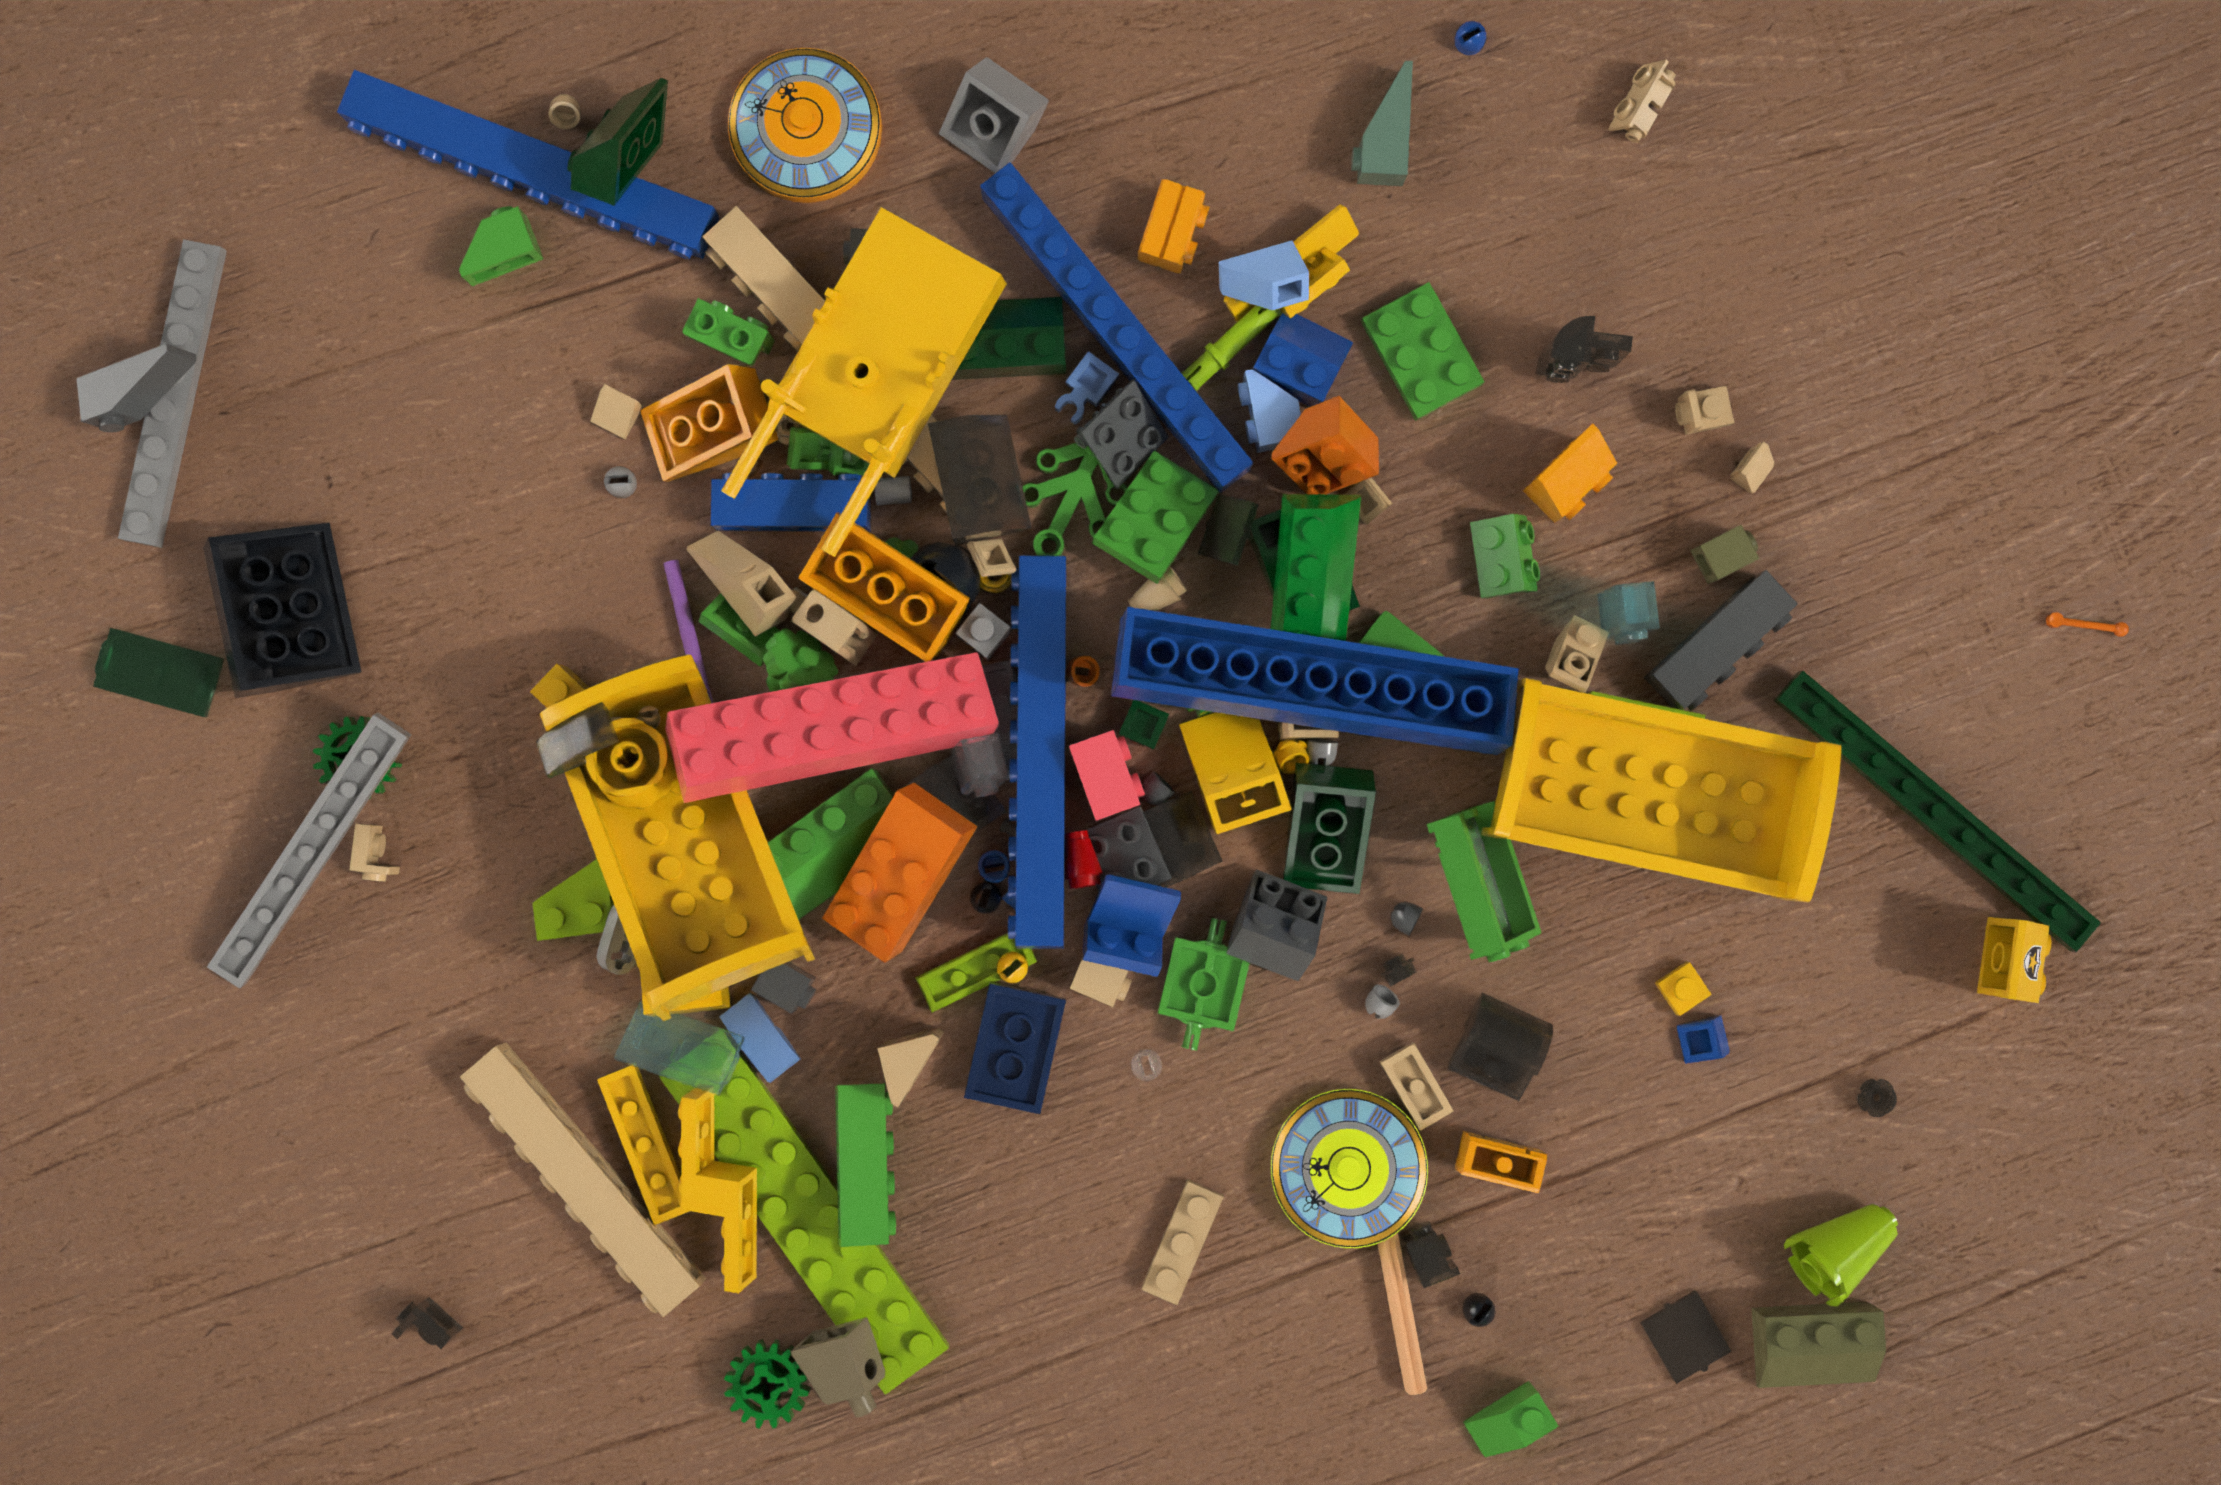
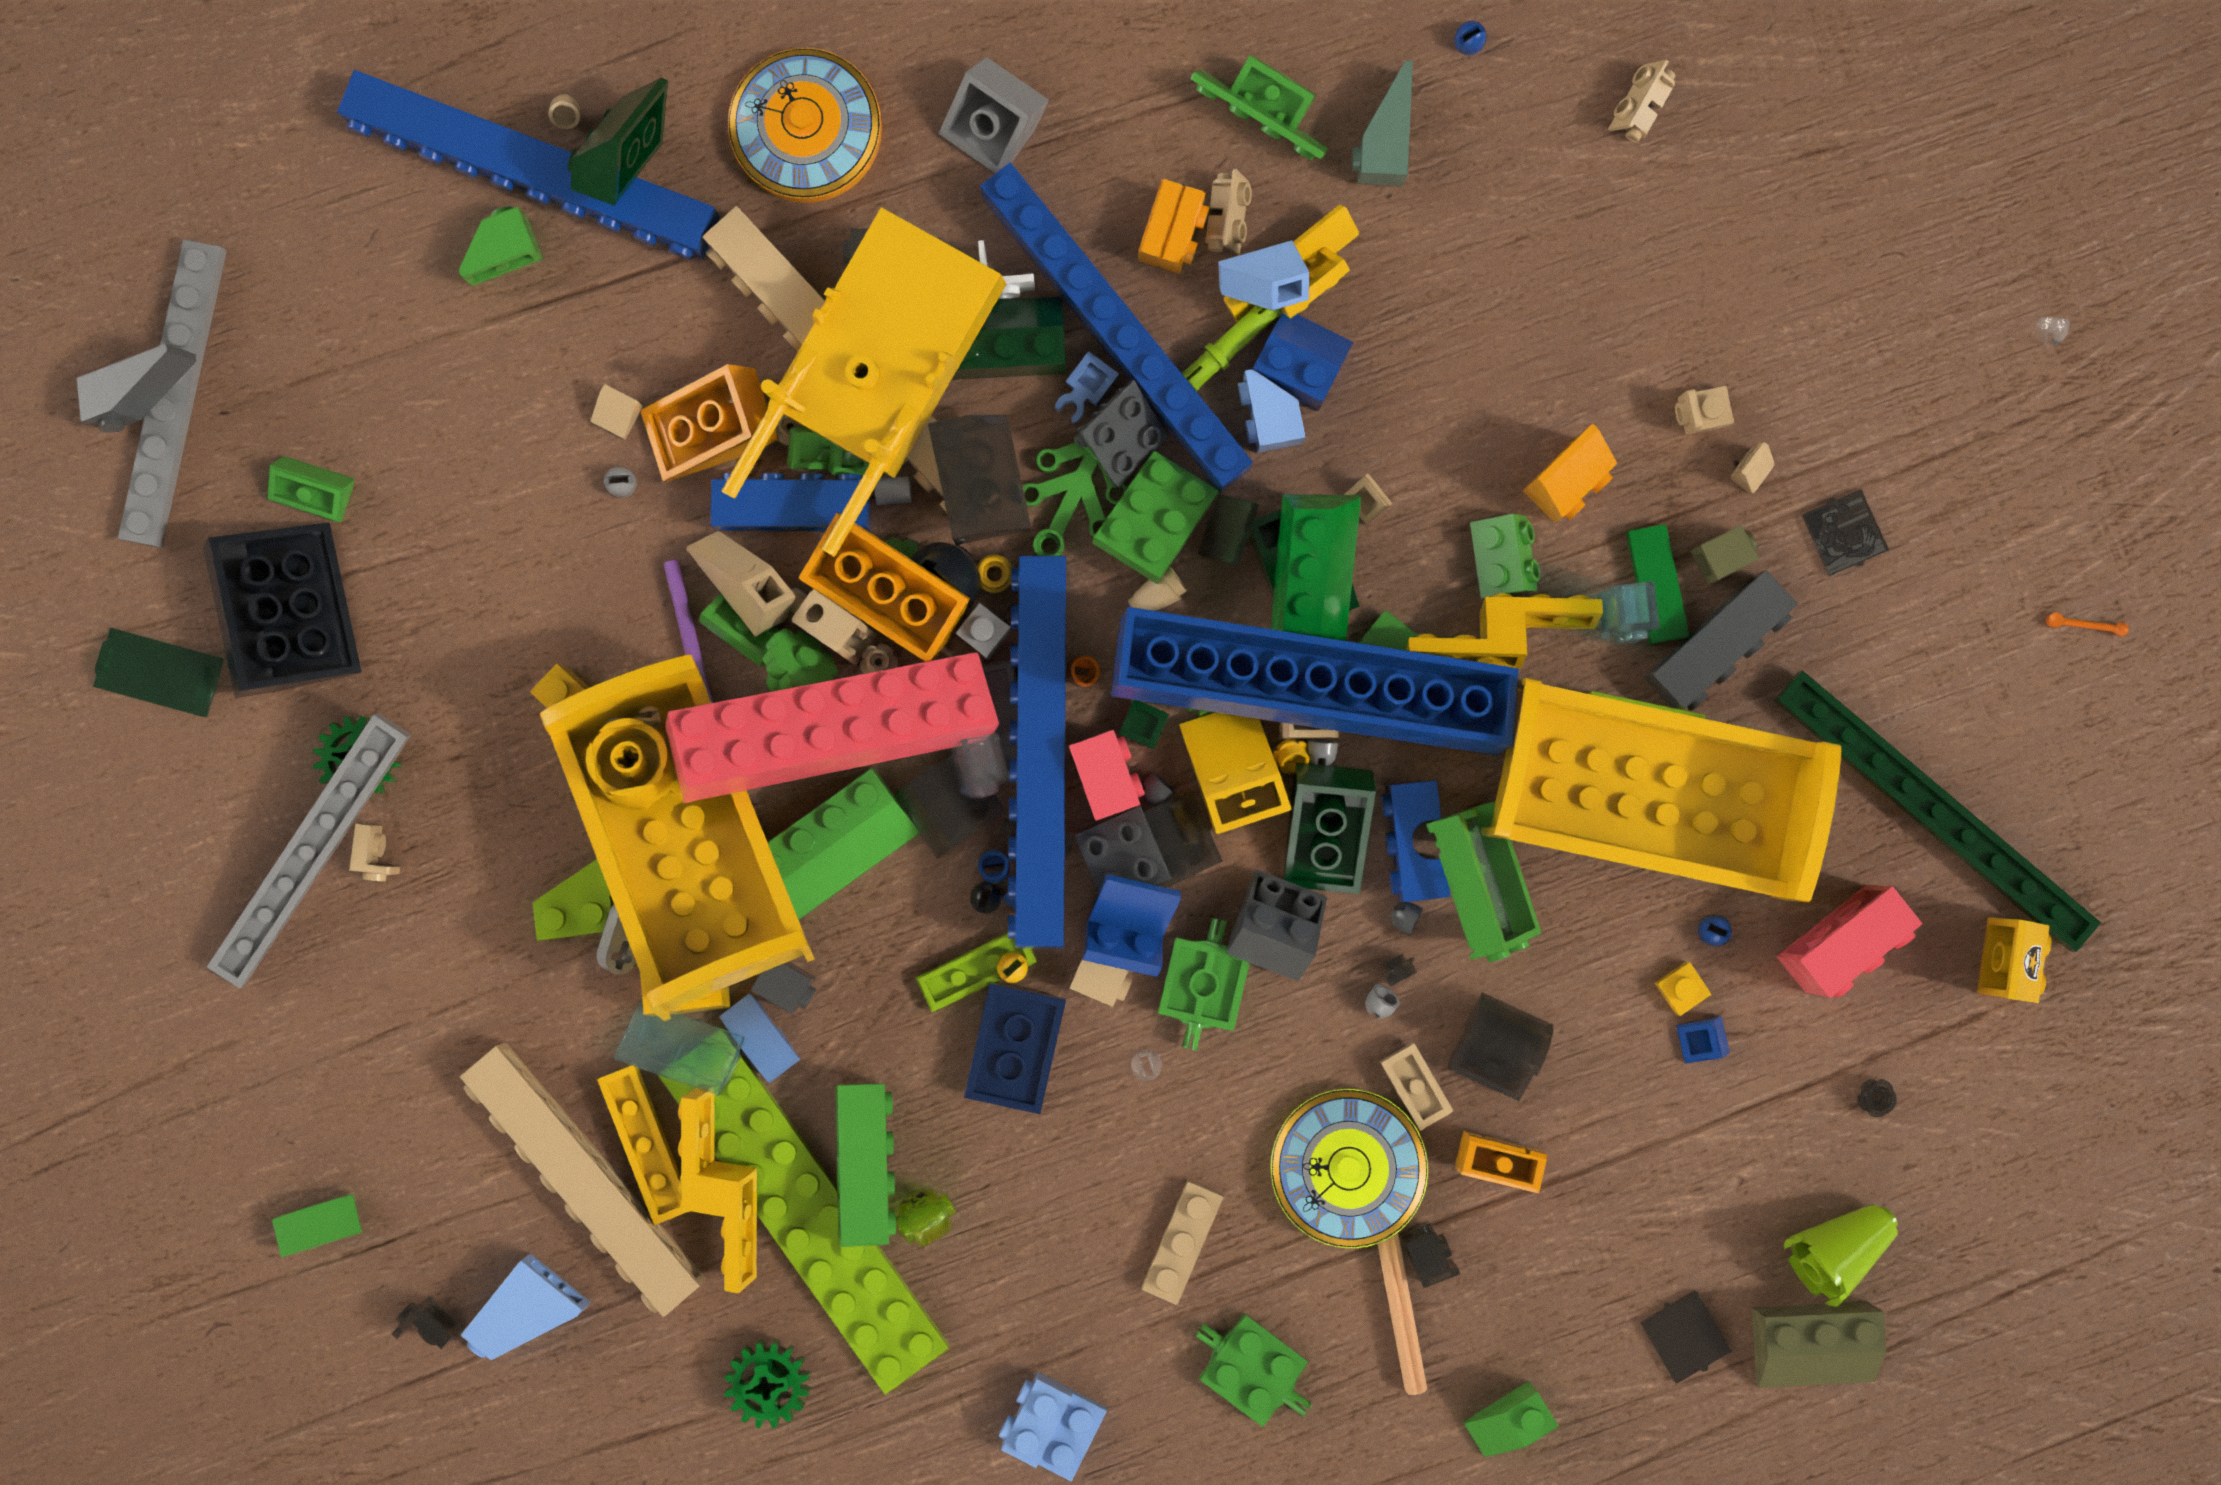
(309, 488): none -> bright green slope
(317, 1225): none -> bright green slope
(523, 1308): none -> light blue slope
(574, 738): clear smoke slope -> none
(727, 333): bright green bracket -> none
(842, 1364): dark tan torso -> none
(872, 653): none -> tan plate
(899, 872): orange brick -> none
(904, 1060): tan slope -> none
(925, 1217): none -> clear neon green head
(991, 557): tan slope -> none
(1015, 283): none -> white bracket
(1051, 1426): none -> light blue plate
(1081, 861): red cone -> none
(1232, 196): none -> tan hinge
(1253, 1369): none -> bright green plate
(1270, 99): none -> bright green bracket
(1328, 448): orange slope -> none
(1407, 808): none -> blue arch
(1422, 351): bright green plate -> none
(1473, 1305): black hinge -> none
(1504, 627): none -> yellow bracket
(1576, 653): tan slope -> none
(1581, 347): clear smoke brick -> none
(1654, 561): none -> green tile
(1712, 938): none -> blue hinge
(1845, 532): none -> clear smoke piece
(1850, 941): none -> coral brick
(2054, 327): none -> clear hinge

